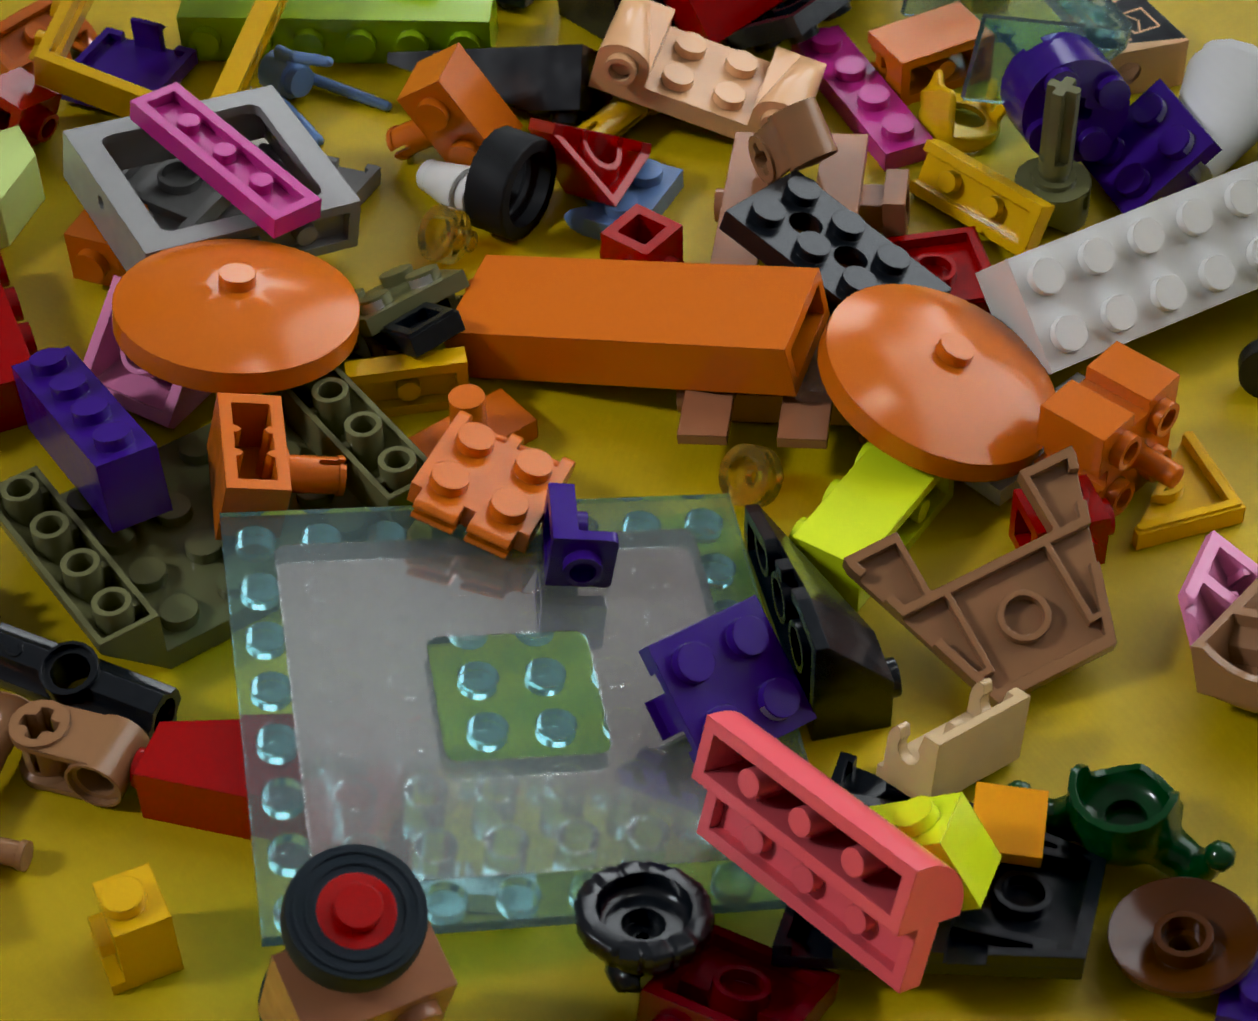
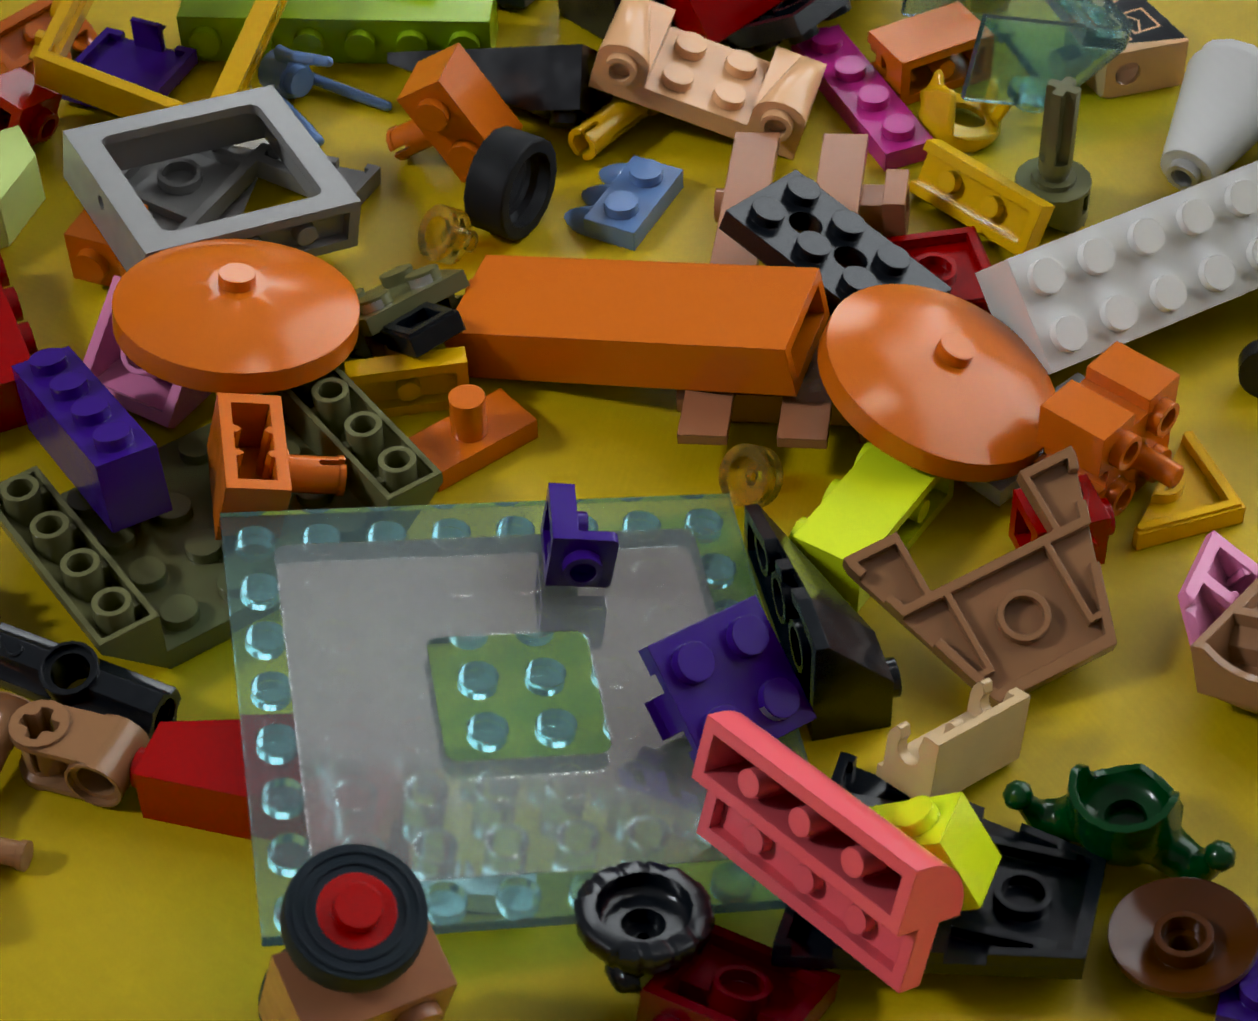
(133, 930): yellow brick -> none
(225, 159): dark pink plate -> none
(443, 182): white cone -> none
(485, 485): orange plate -> none
(593, 162): red slope -> none
(642, 237): red brick -> none
(791, 141): medium nougat piece -> none
(1013, 820): light orange tile -> none
(1103, 92): dark purple brick -> none
(1153, 151): dark purple piece -> none

